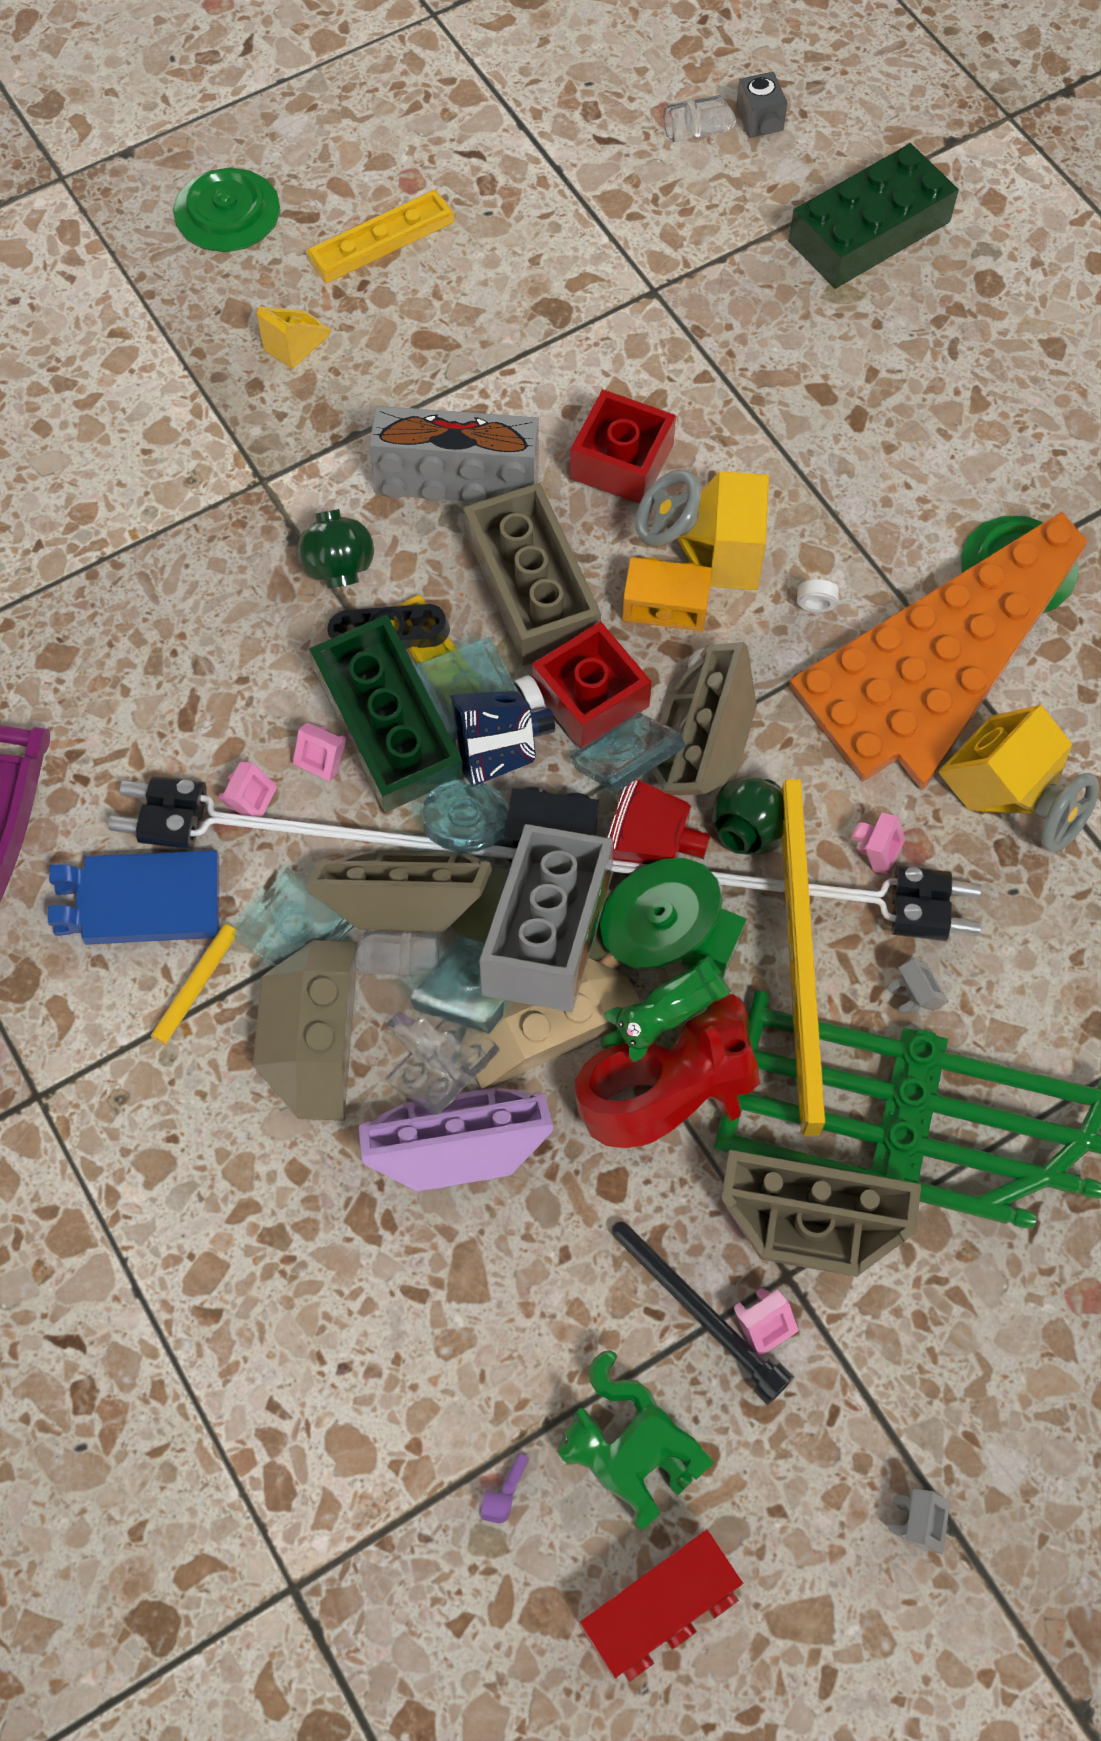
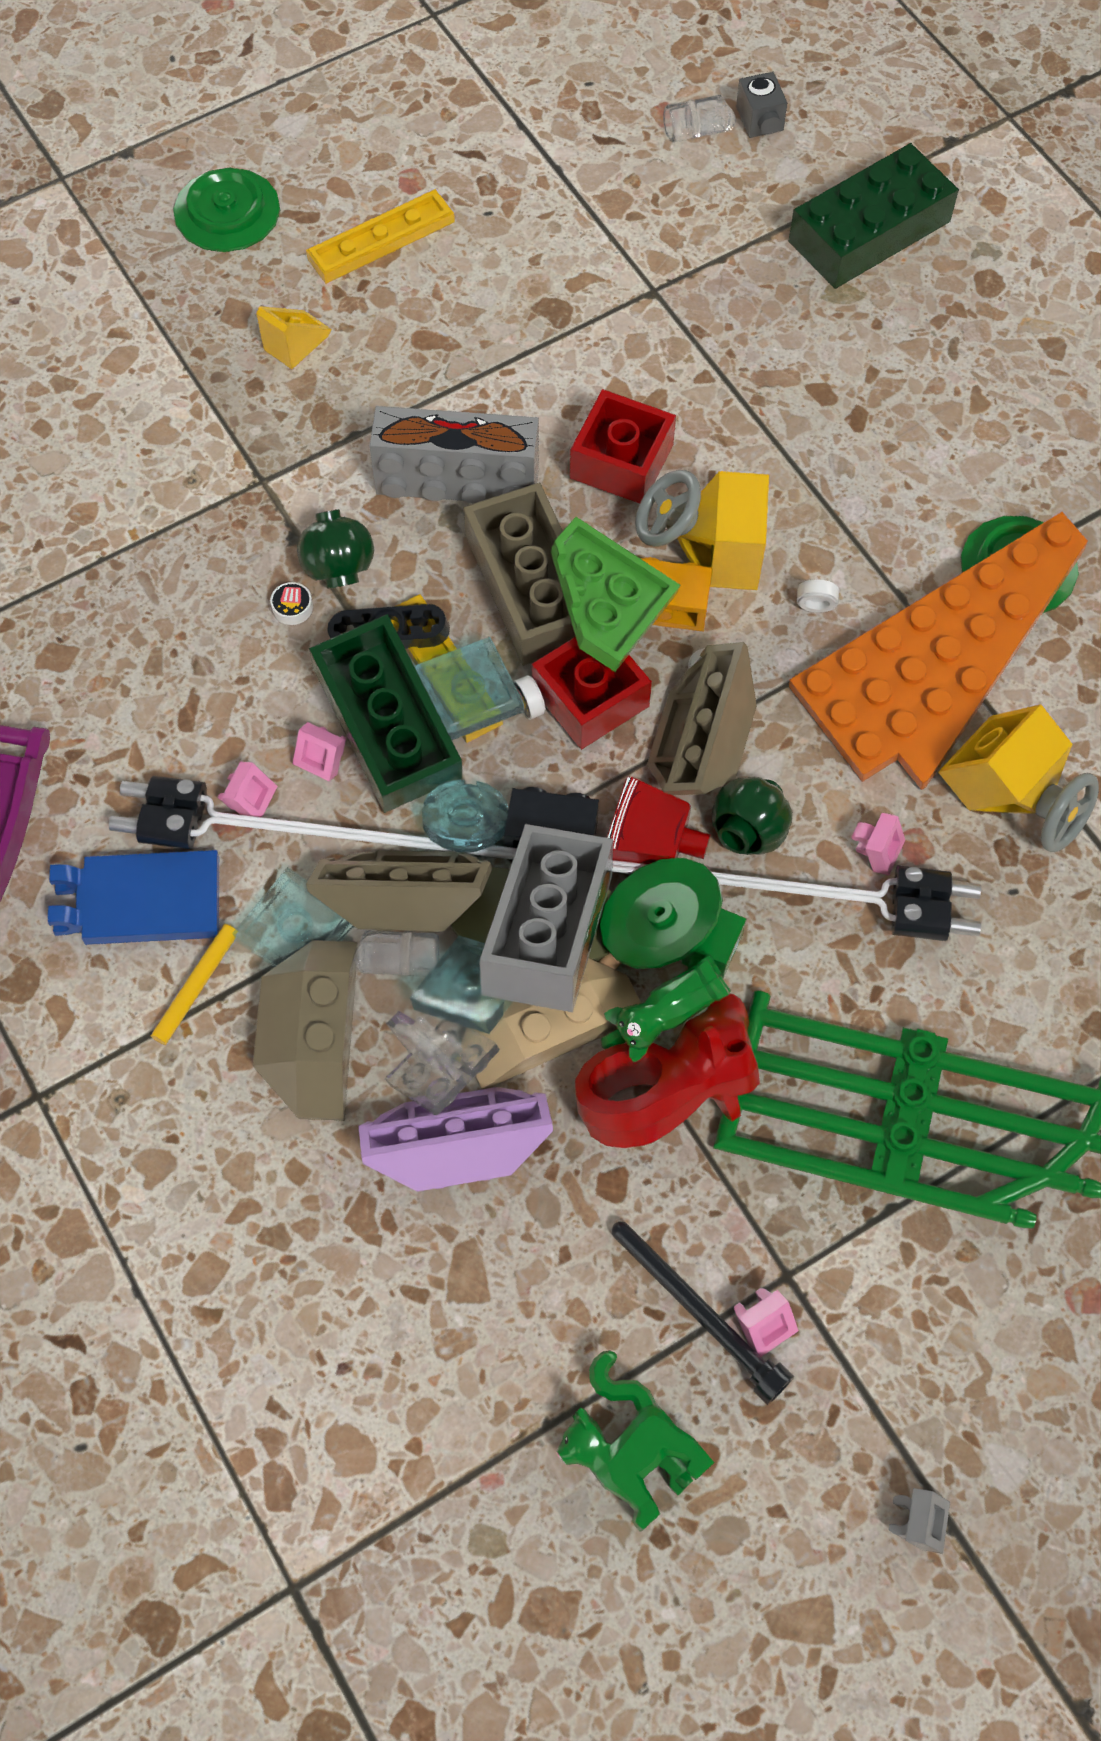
(291, 603): none -> tile
(496, 732): dark blue torso -> none
(497, 1505): medium lavender hand -> none
(608, 592): none -> bright green plate
(627, 751): clear light blue tile -> none
(662, 1606): red brick -> none
(801, 962): yellow tile -> none
(818, 1213): dark tan wedge -> none
(923, 987): light grey tile -> none

